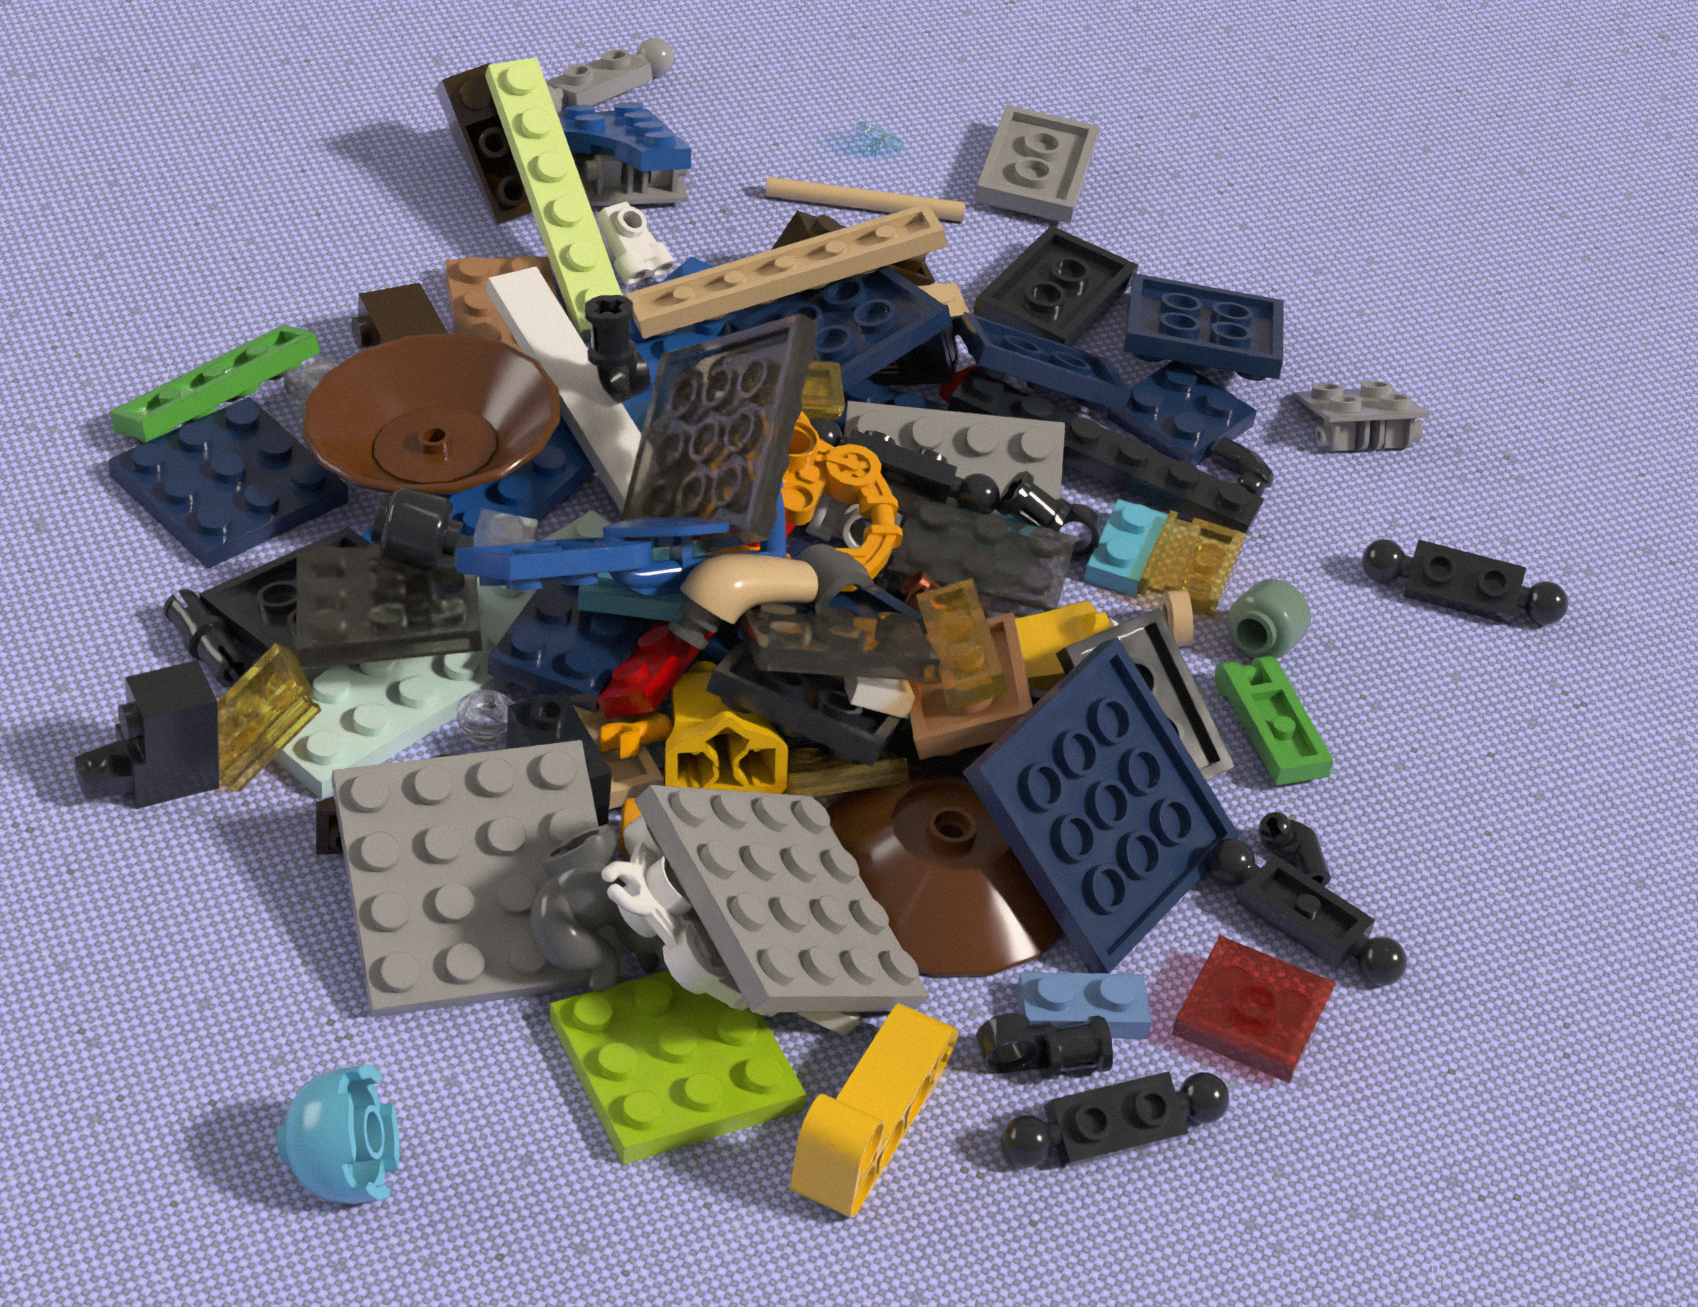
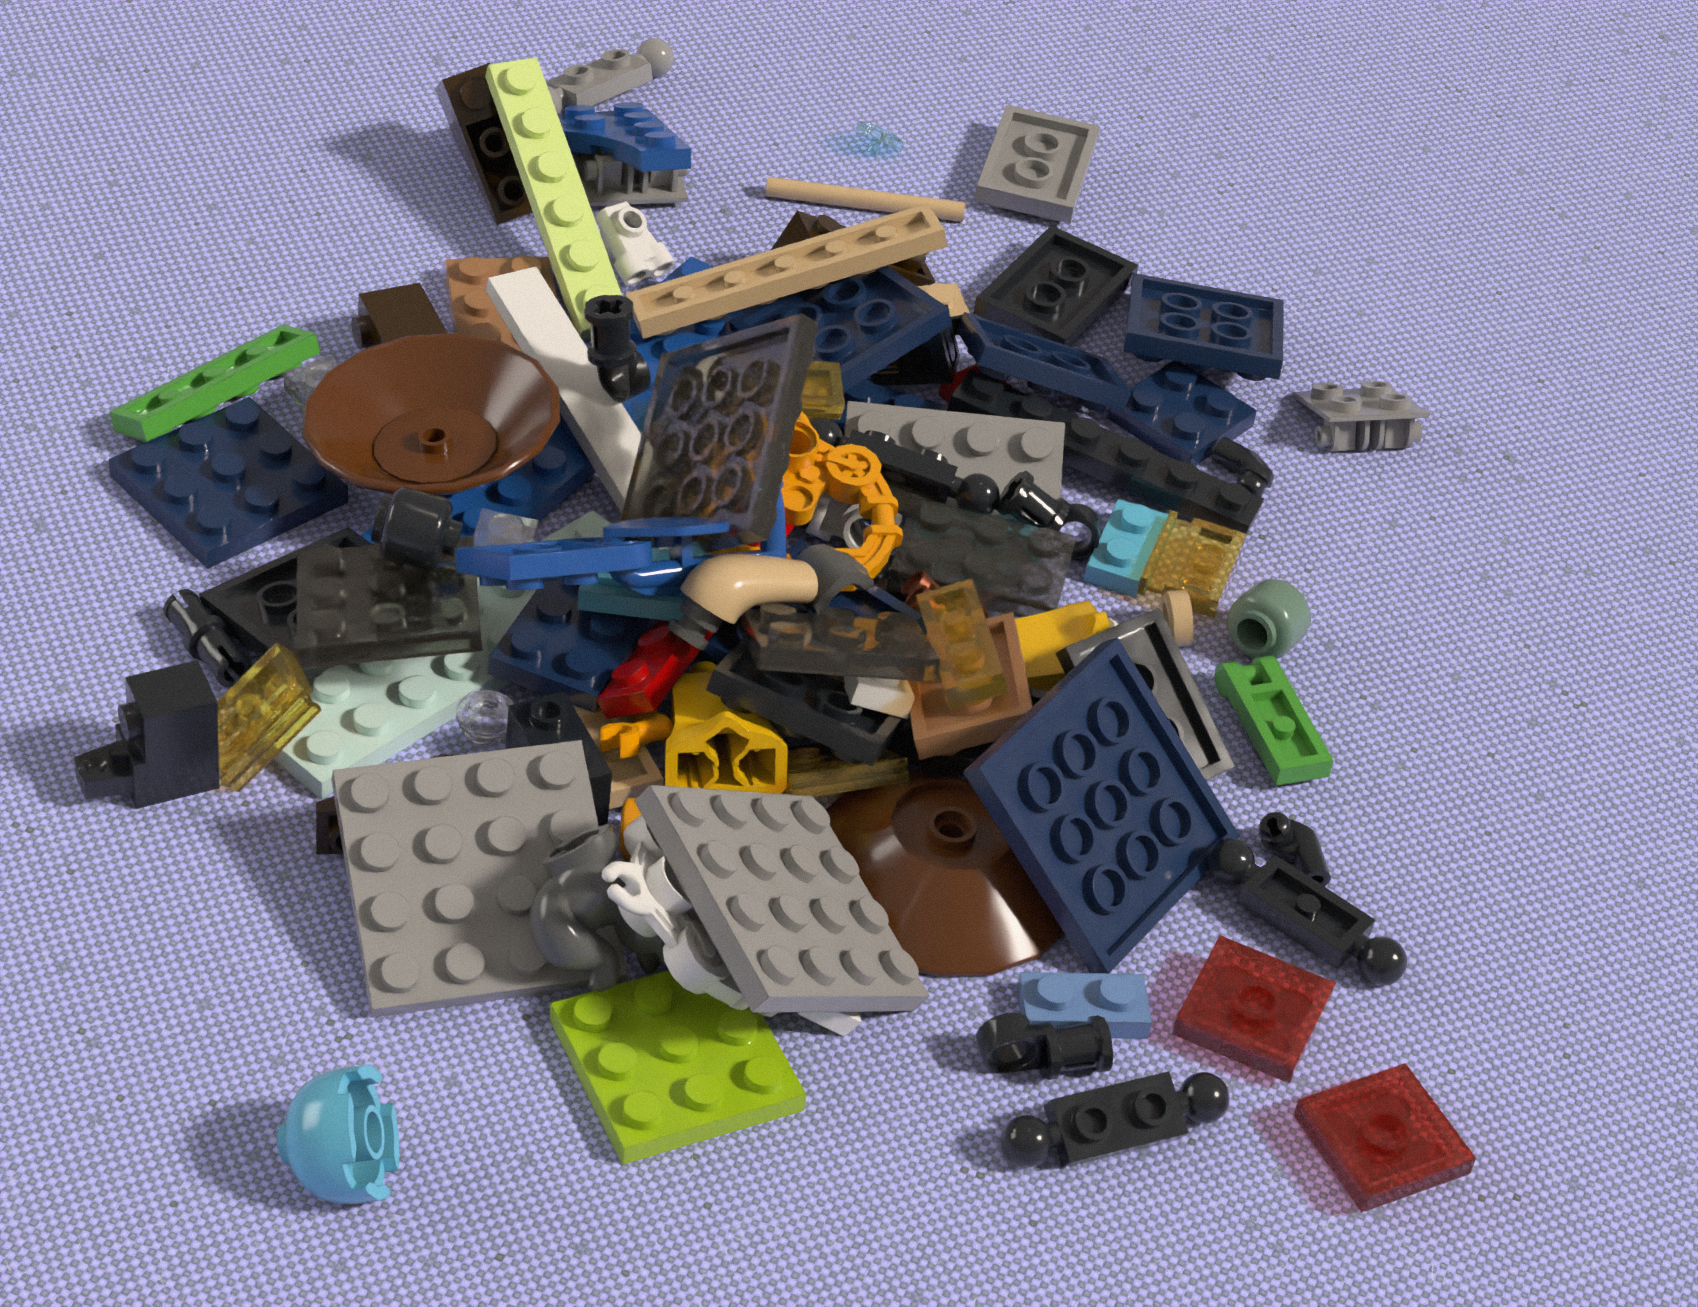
(855, 1135): yellow beam -> none
(1384, 1137): none -> clear red plate
(1465, 582): black plate -> none

